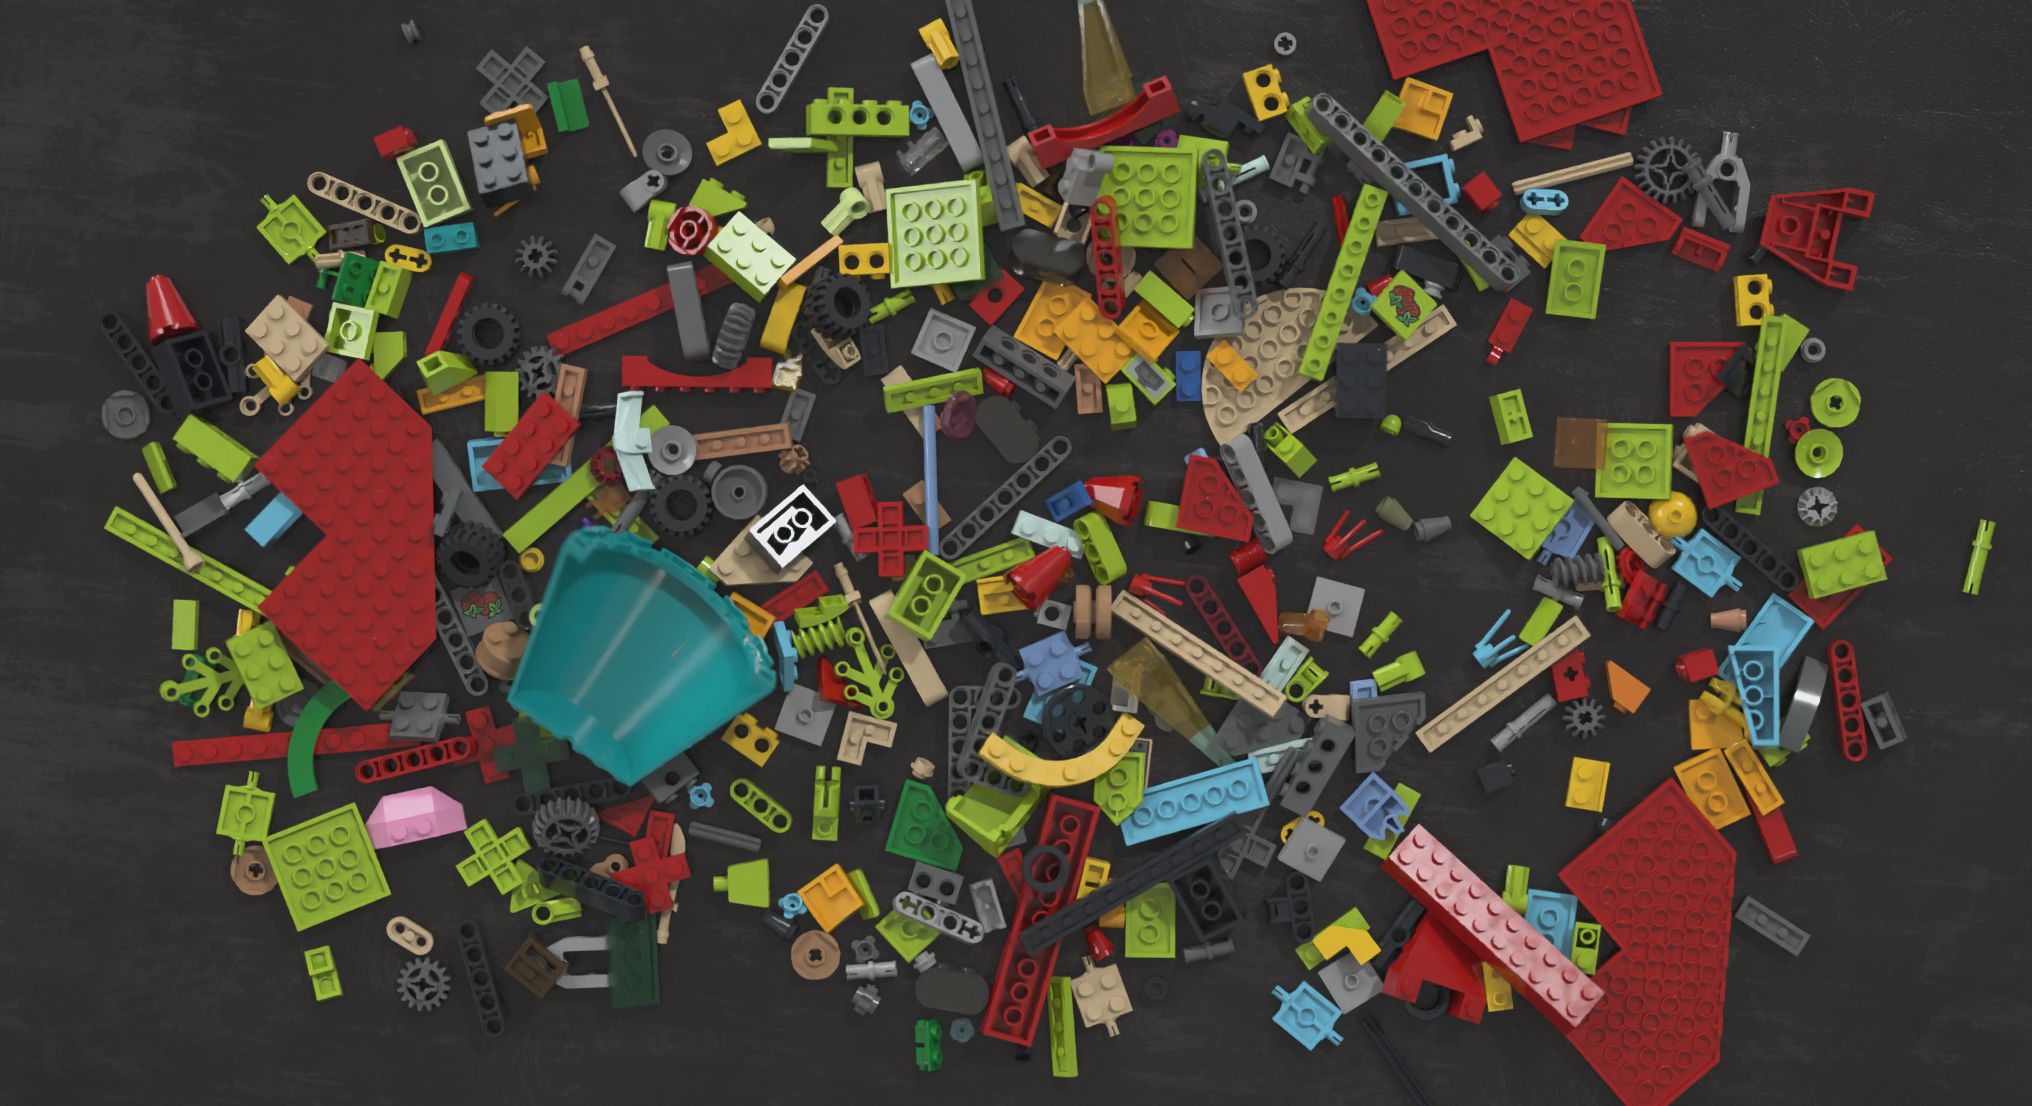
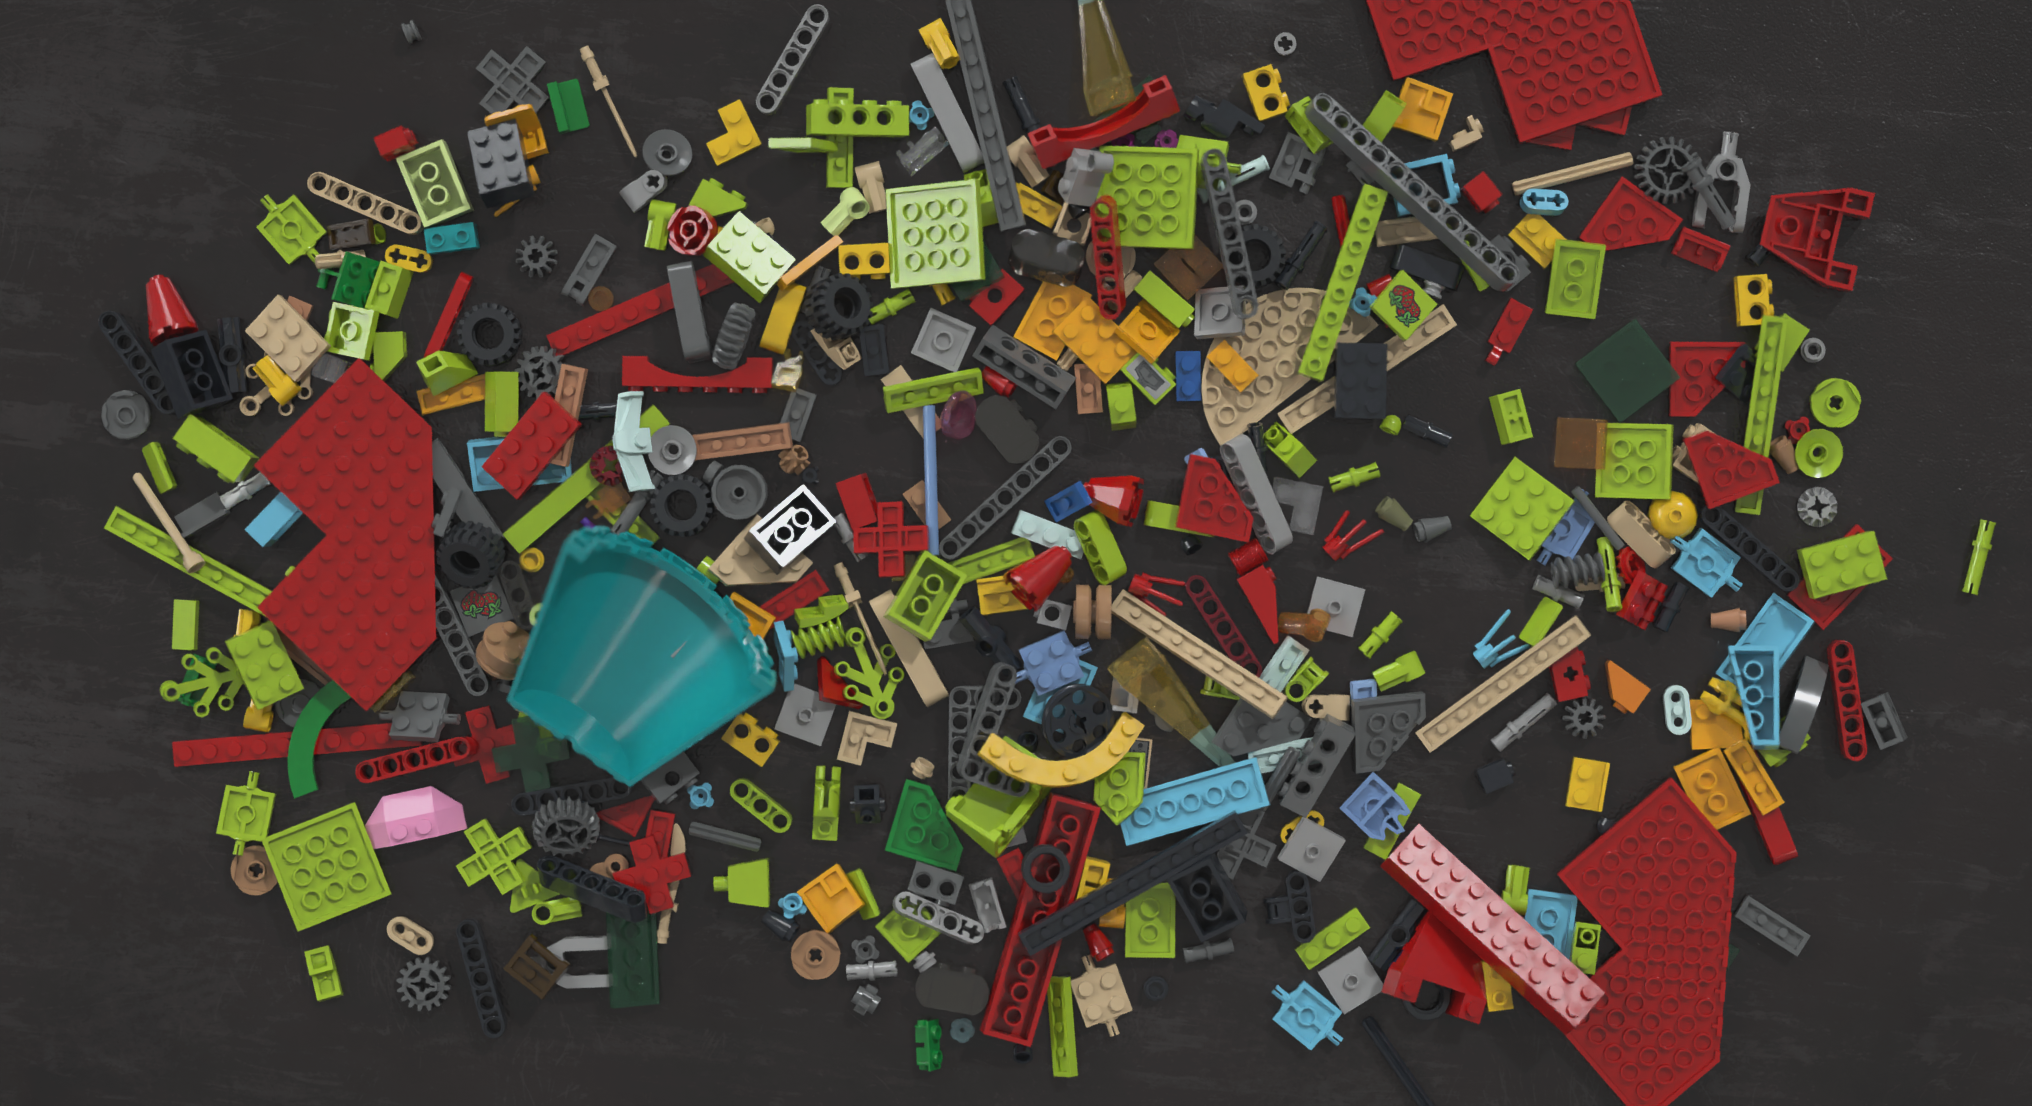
(600, 298): none -> clear orange plate
(1337, 938): yellow tile -> none
(1627, 370): none -> clear green plate
(1677, 709): none -> light aqua plate
(1696, 665): red brick -> none
(1784, 453): none -> medium nougat cone

